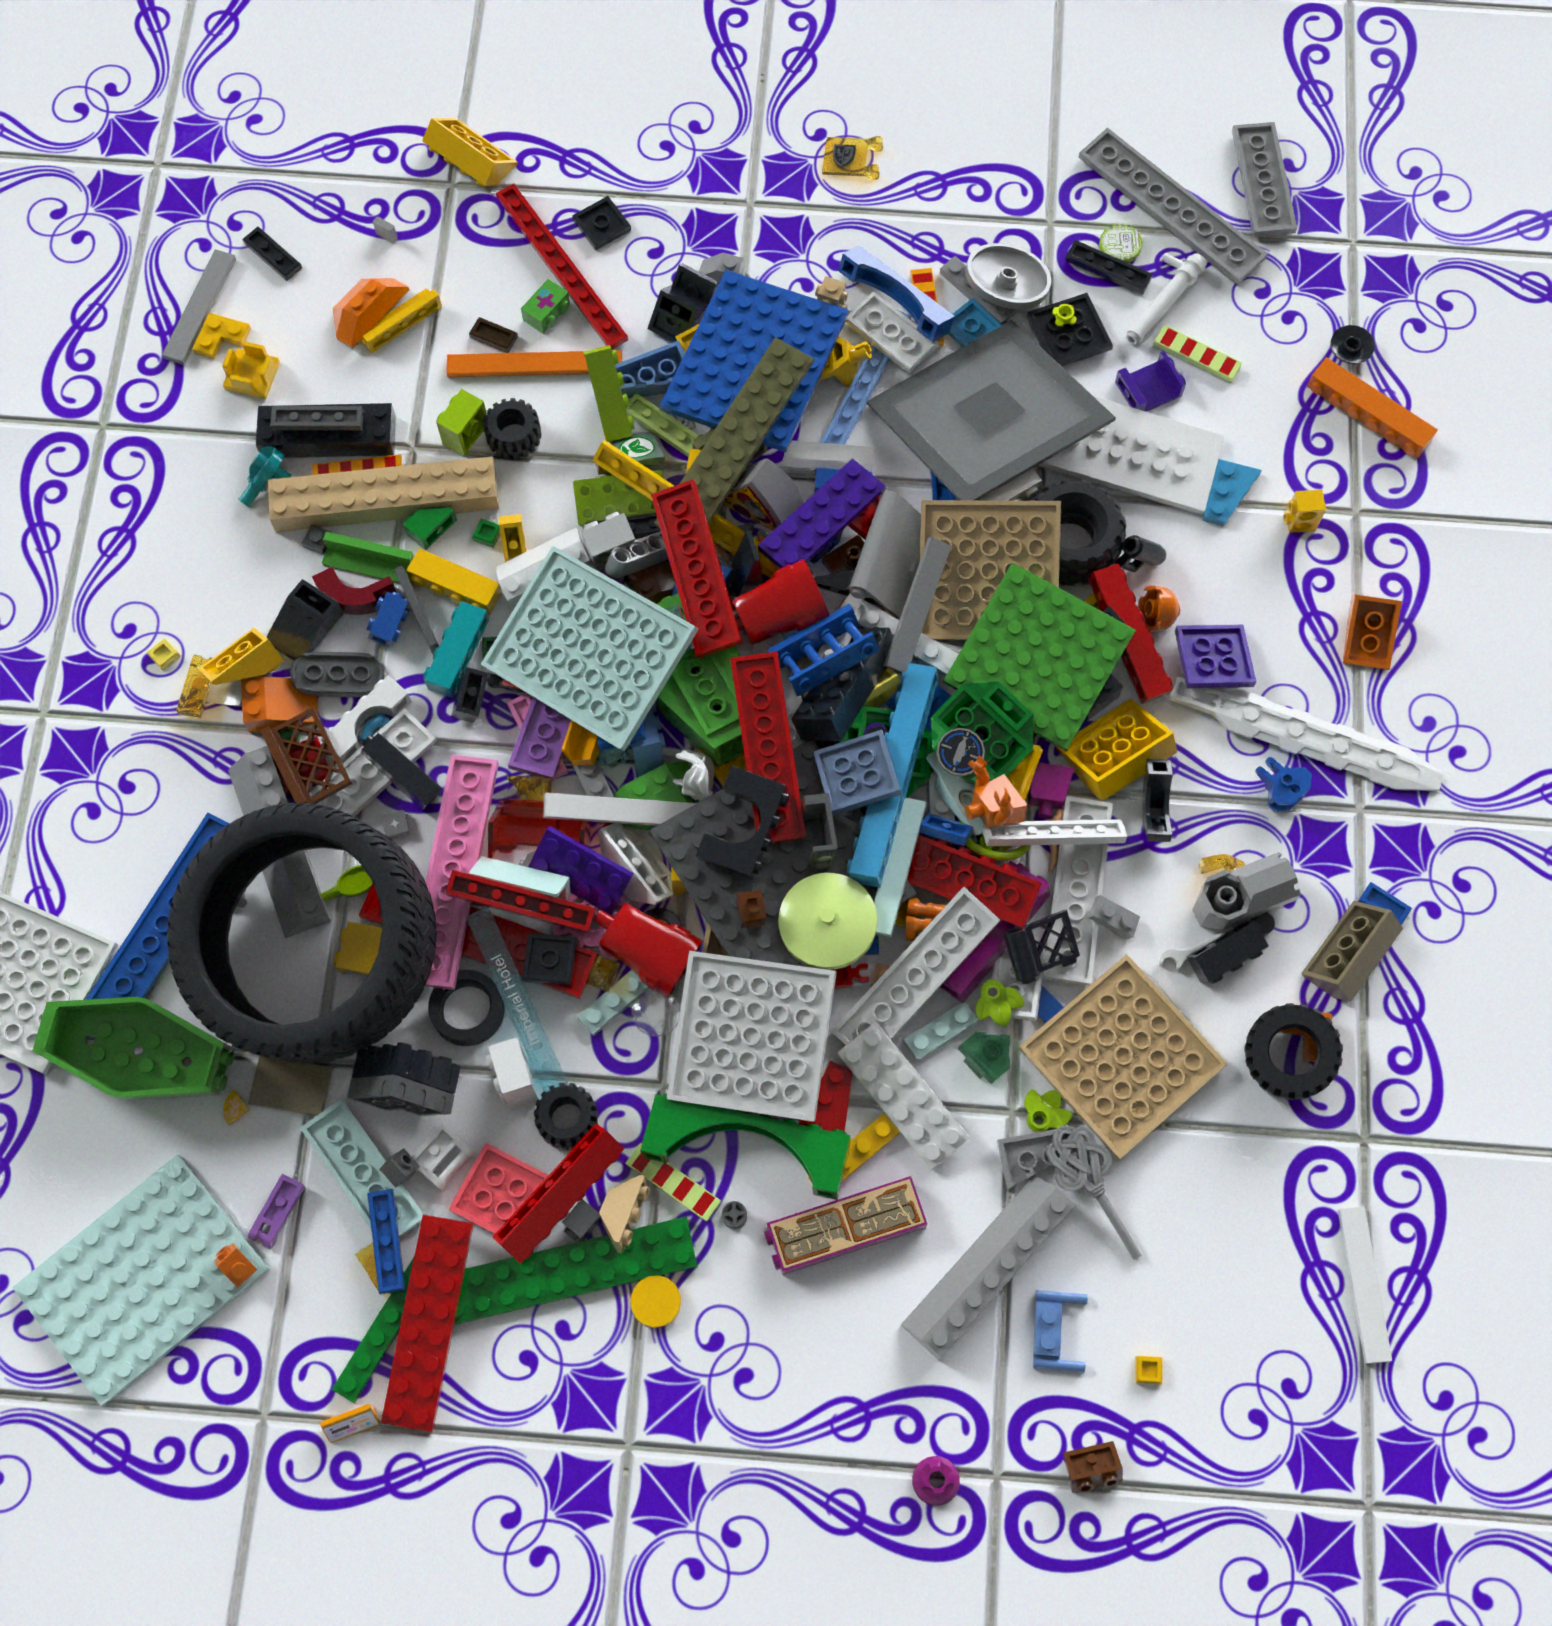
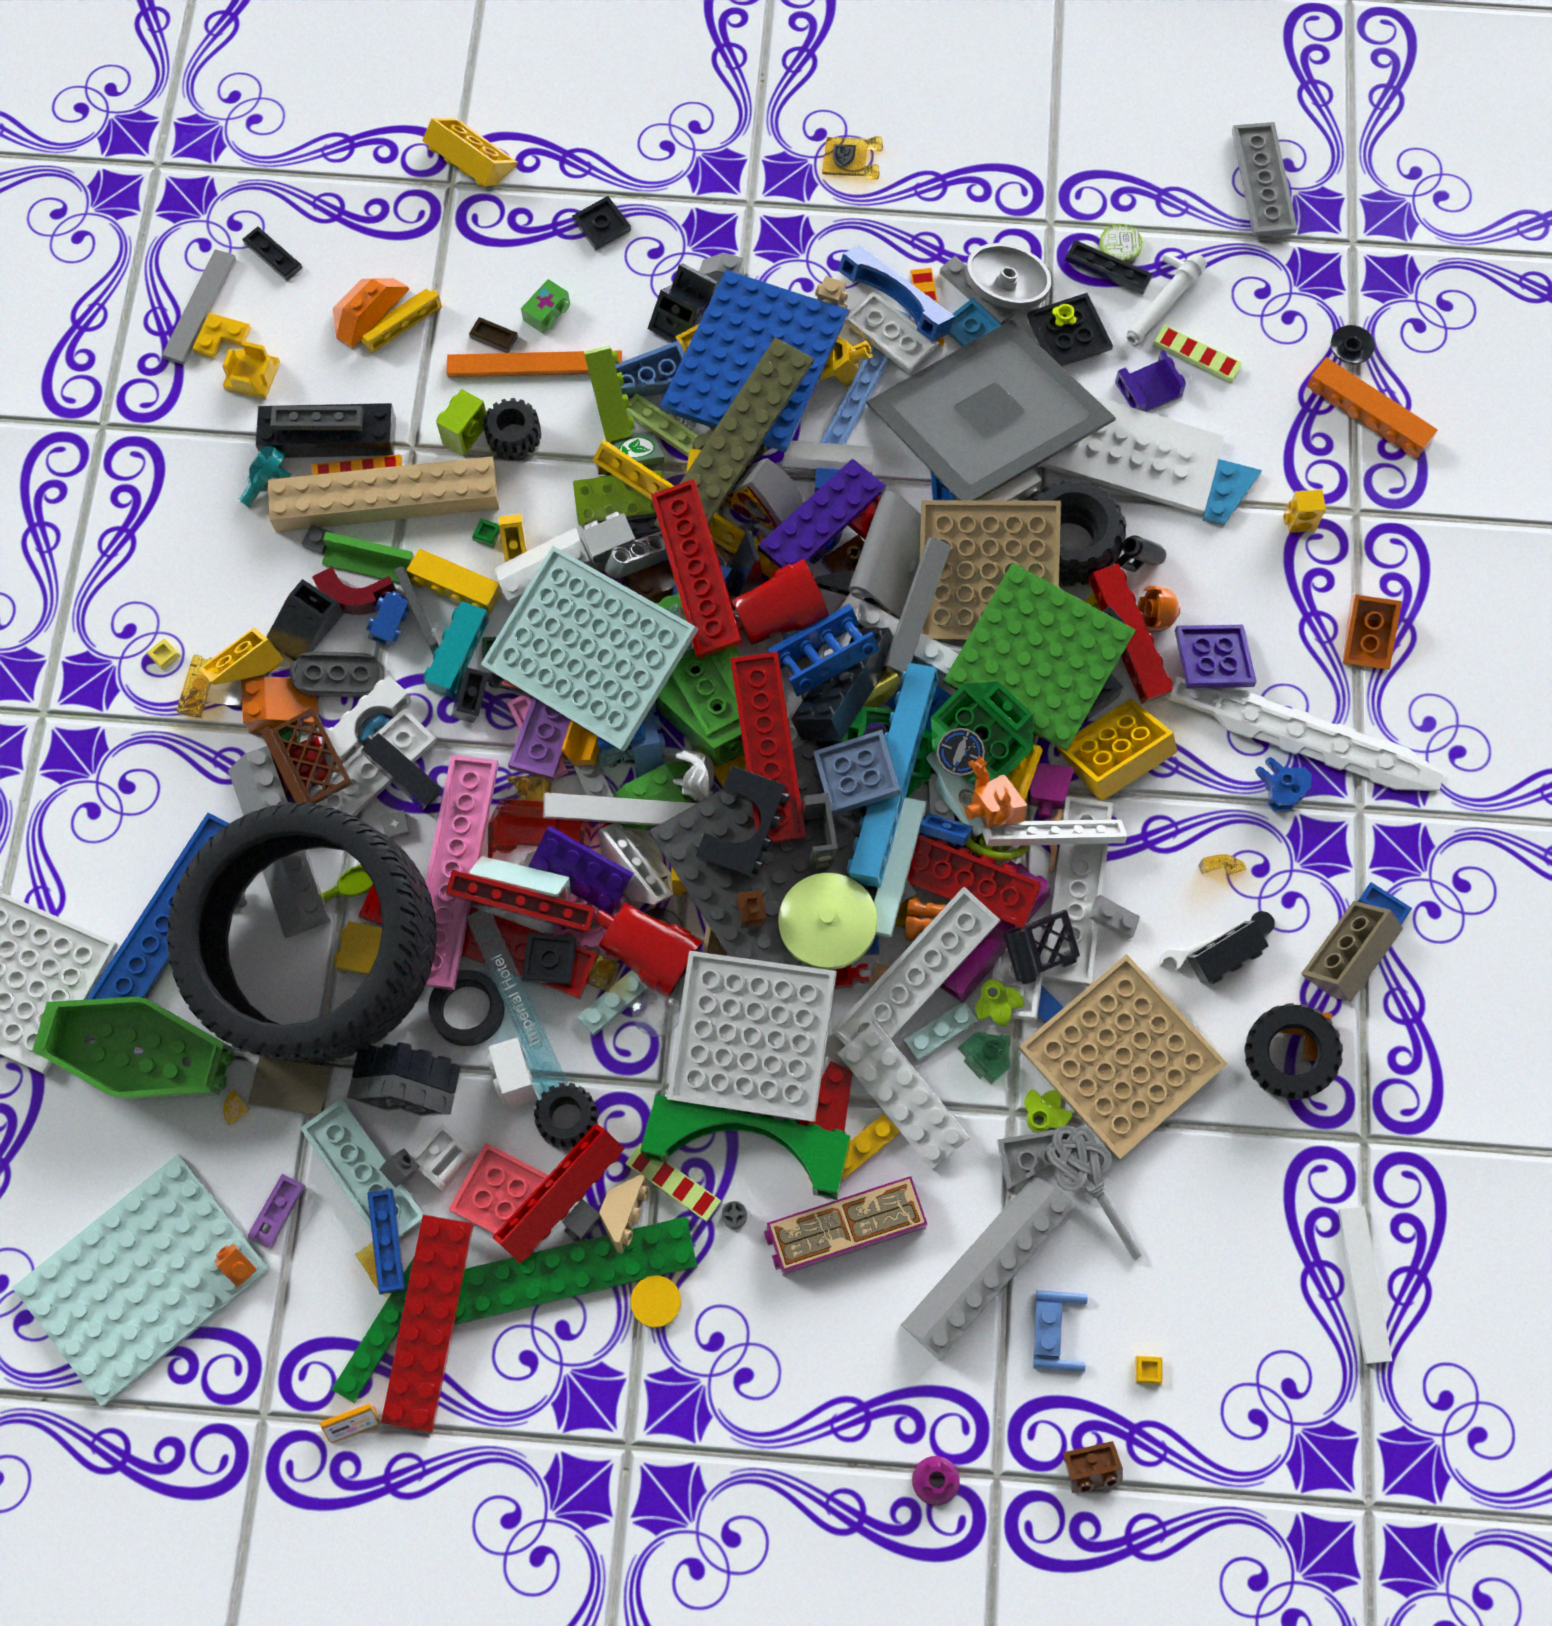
(385, 230): light grey tile -> none
(428, 525): green slope -> none
(562, 267): red plate -> none
(1156, 800): black arch -> none
(1173, 206): light grey plate -> none
(1245, 892): light grey brick -> none

